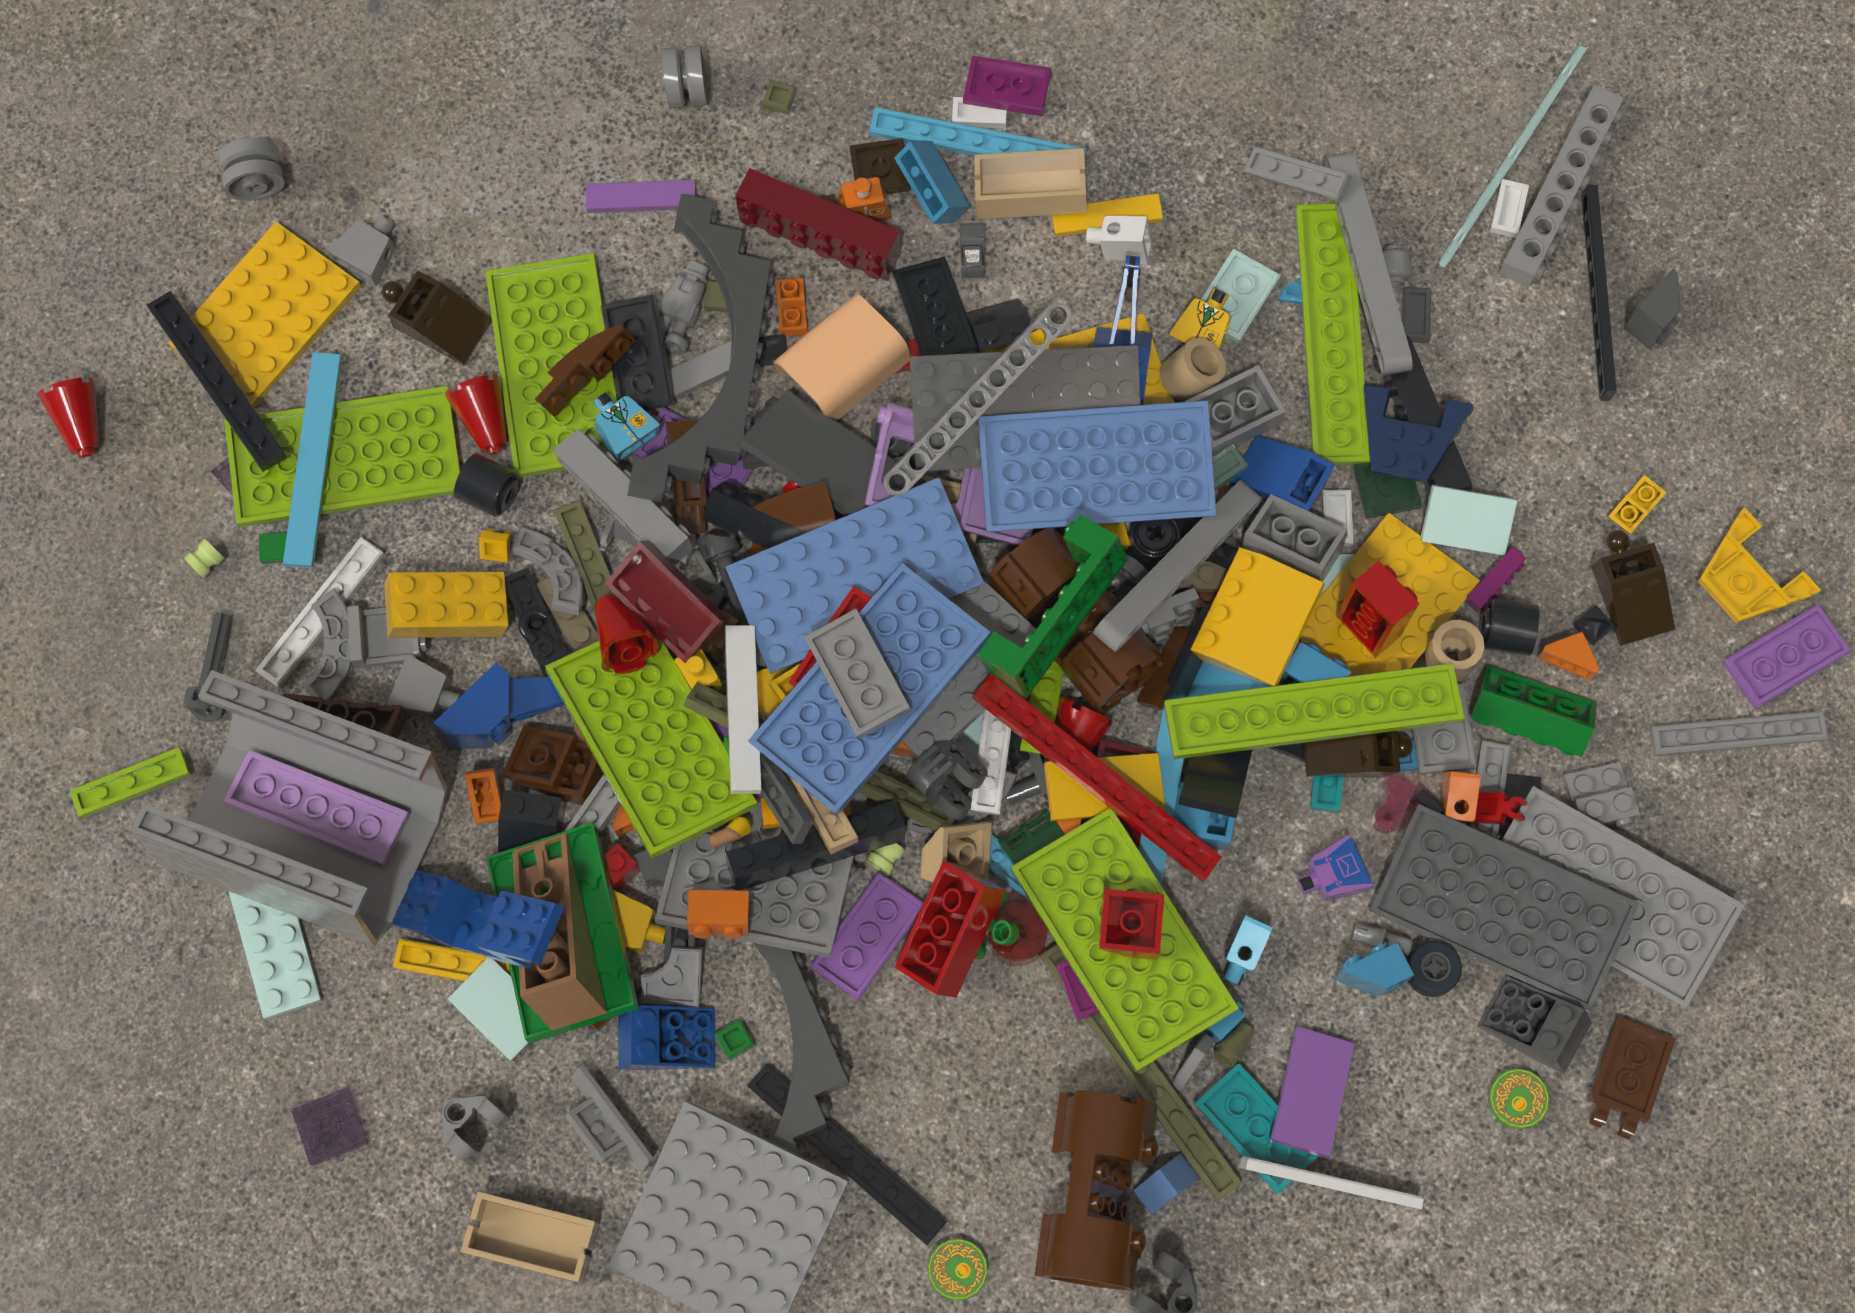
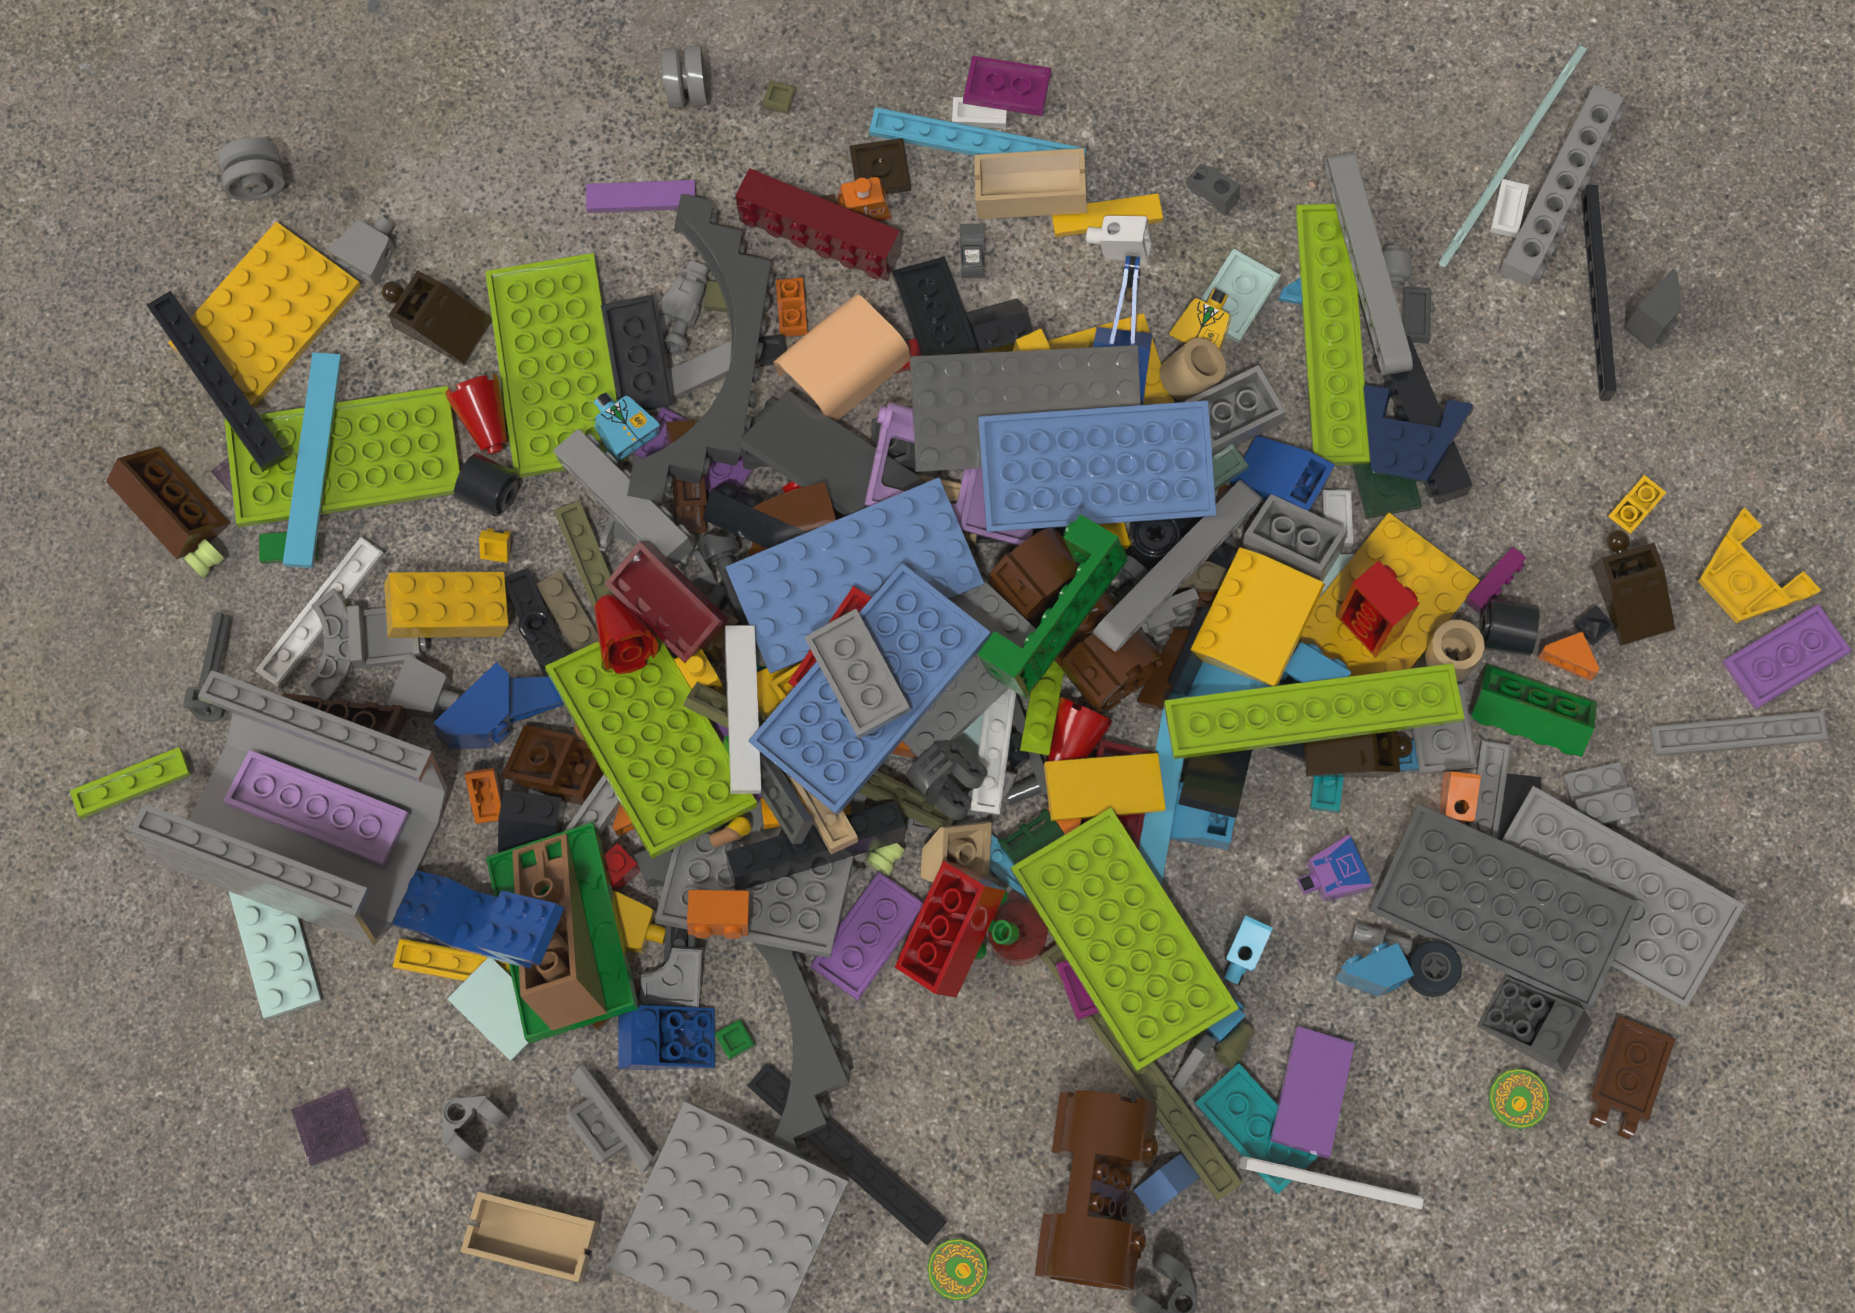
(74, 414): red cone -> none
(166, 500): none -> reddish brown slope
(558, 567): light grey tile -> none
(589, 359): reddish brown slope -> none
(932, 182): dark azure brick -> none
(989, 392): light grey beam -> none
(1096, 777): red plate -> none
(1131, 923): red slope -> none
(1214, 187): none -> dark grey leg
(1297, 174): light grey tile -> none
(1391, 812): clear pink leg -> none
(1428, 801): black tile -> none
(1468, 519): light aqua tile -> none
(1494, 808): red plate -> none

